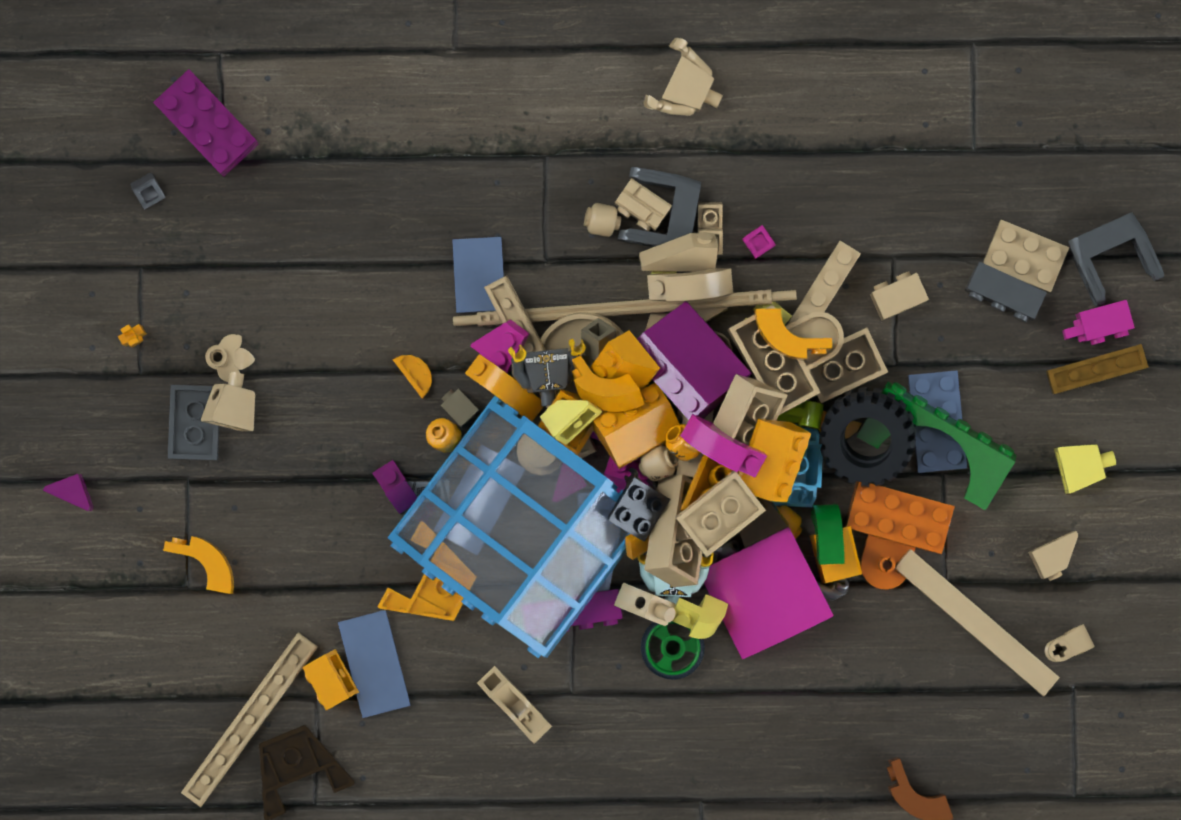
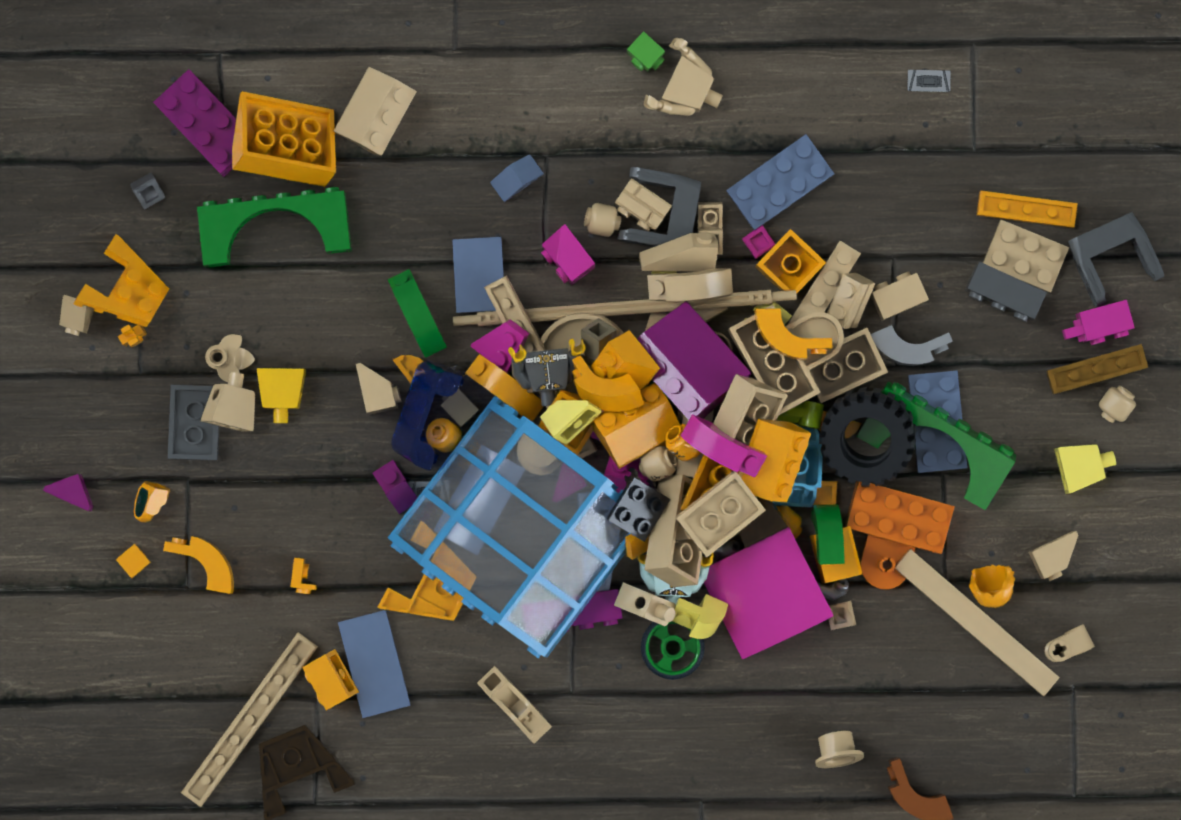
(75, 318): none -> tan slope
(133, 560): none -> light orange tile
(134, 294): none -> light orange wing
(150, 500): none -> light orange rock
(222, 222): none -> green arch
(281, 390): none -> yellow torso
(284, 139): none -> light orange slope
(300, 572): none -> light orange bracket
(375, 111): none -> tan slope
(377, 391): none -> tan slope
(407, 438): none -> clear blue windscreen
(417, 313): none -> green arch
(516, 177): none -> sand blue slope
(567, 255): none -> dark pink slope
(646, 53): none -> bright green brick
(780, 182): none -> sand blue plate
(790, 263): none -> light orange slope
(826, 494): none -> light orange tile
(837, 750): none -> tan piece
(843, 615): none -> tan tile
(851, 299): none -> tan brick
(905, 353): none -> light grey arch
(929, 80): none -> sticker
(992, 585): none -> light orange hair
(1027, 209): none -> light orange tile
(1117, 404): none -> tan head

